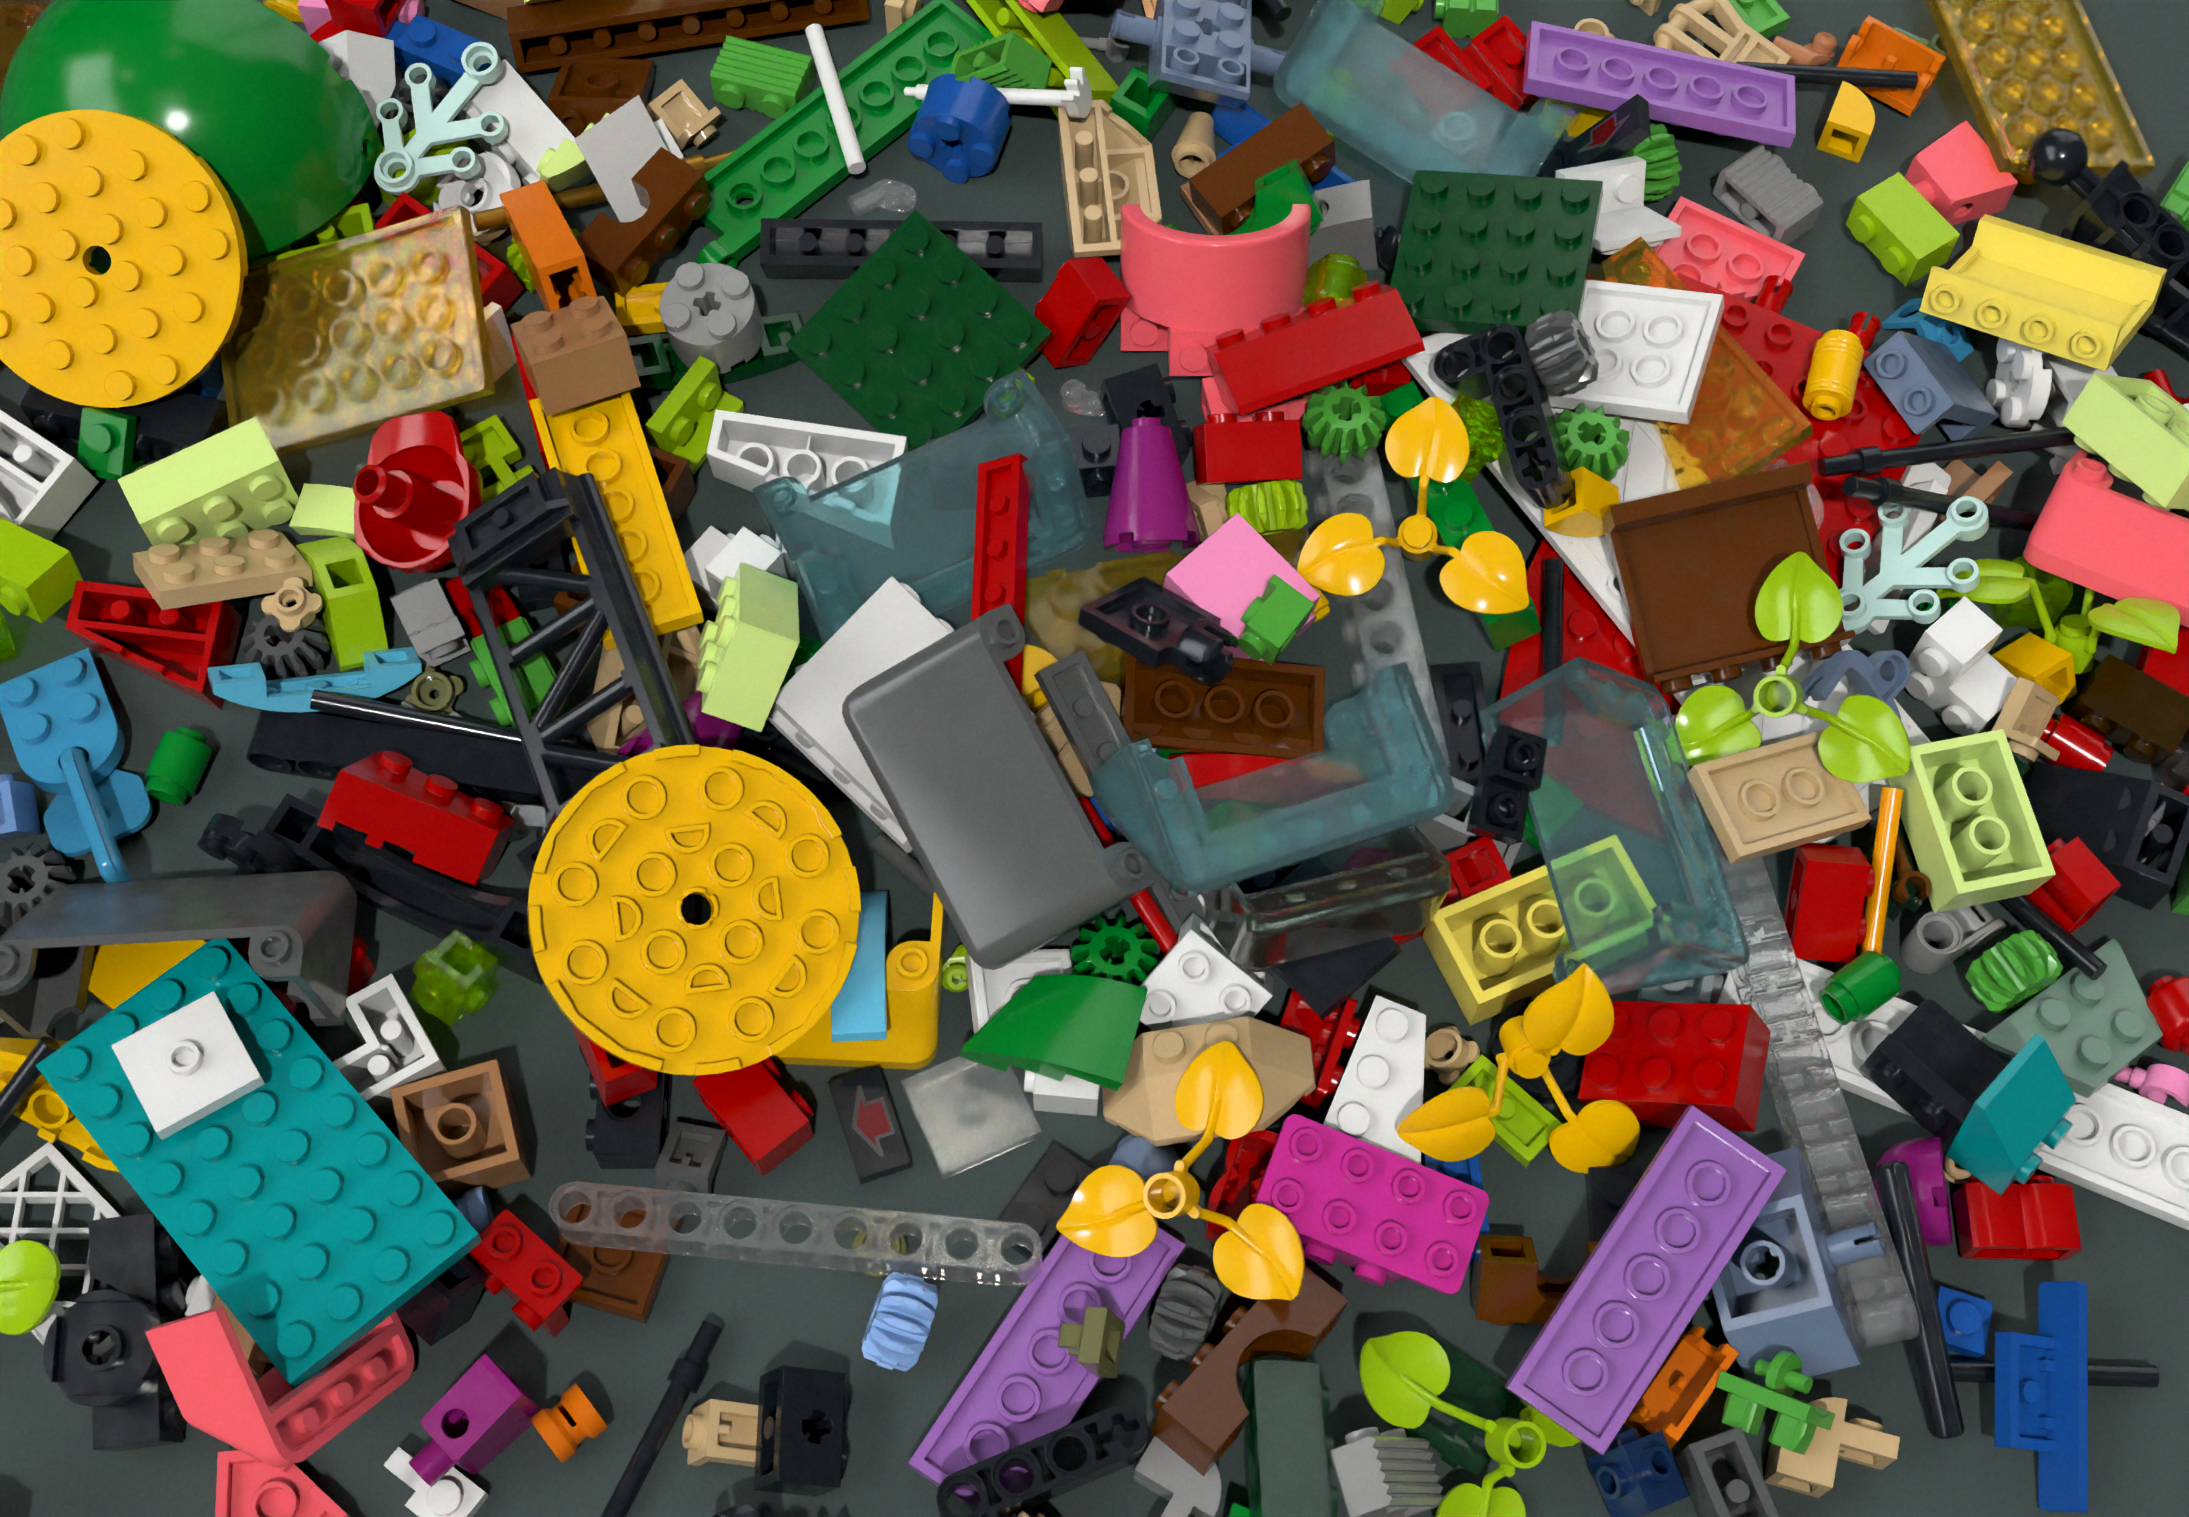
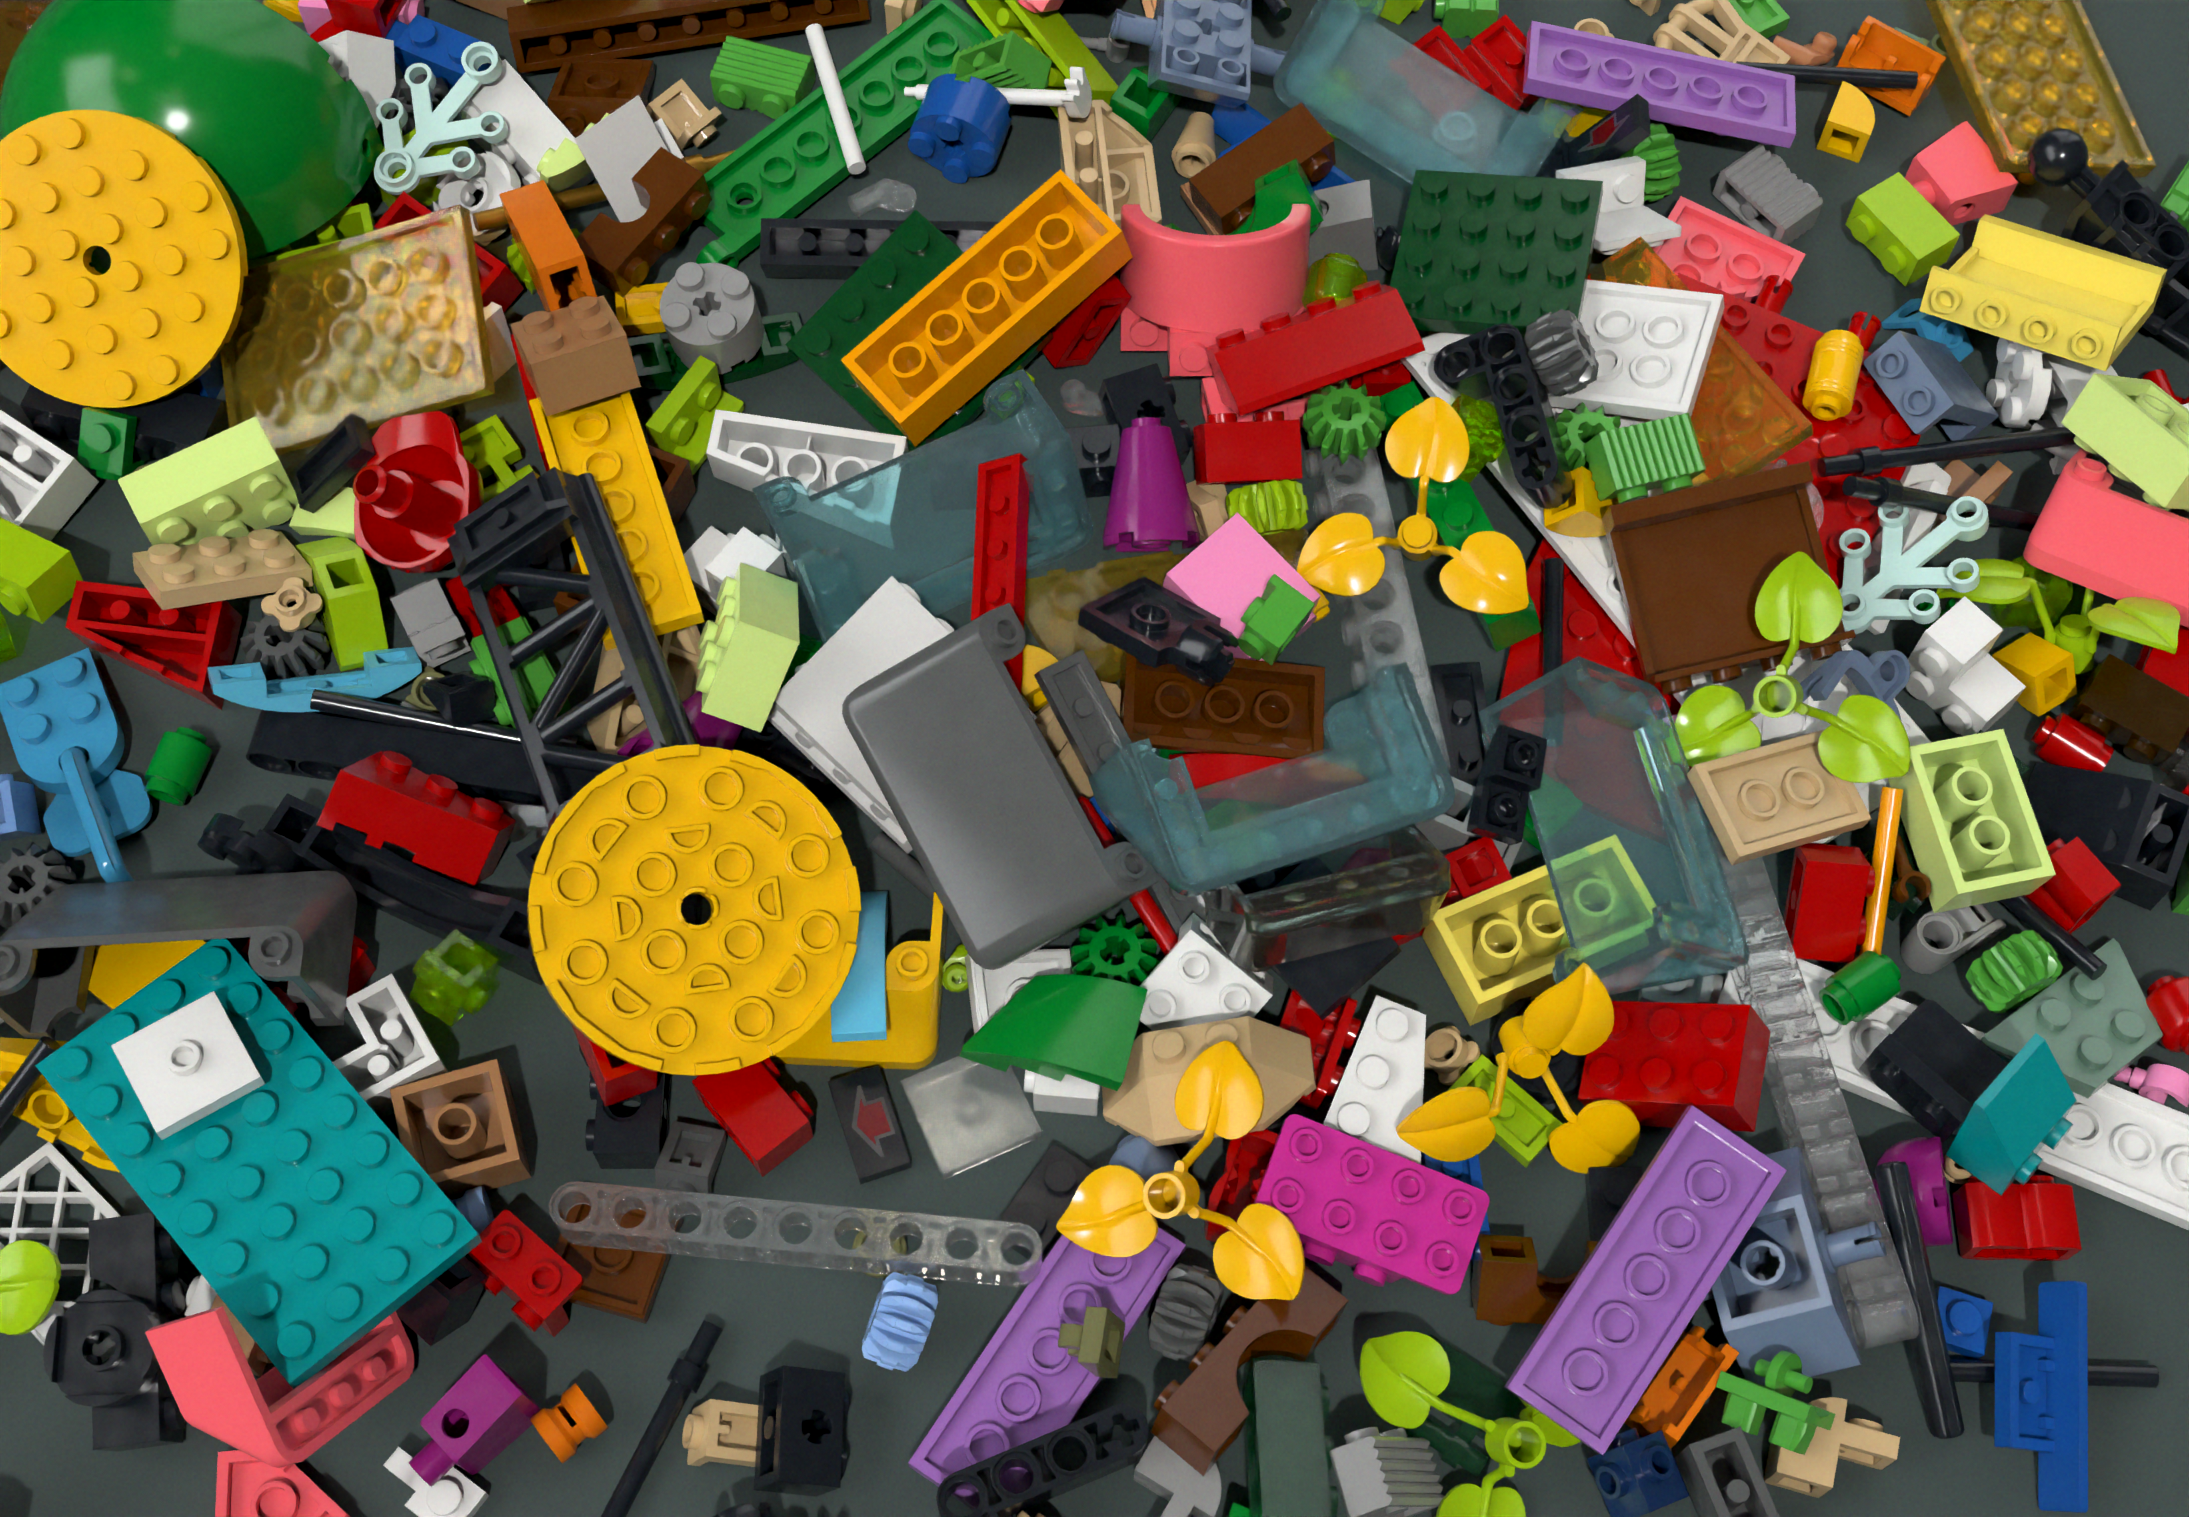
(332, 463): none -> black tile
(462, 698): none -> black slope
(988, 307): none -> light orange brick
(1645, 458): none -> bright green brick
(2024, 719): tan bracket -> none

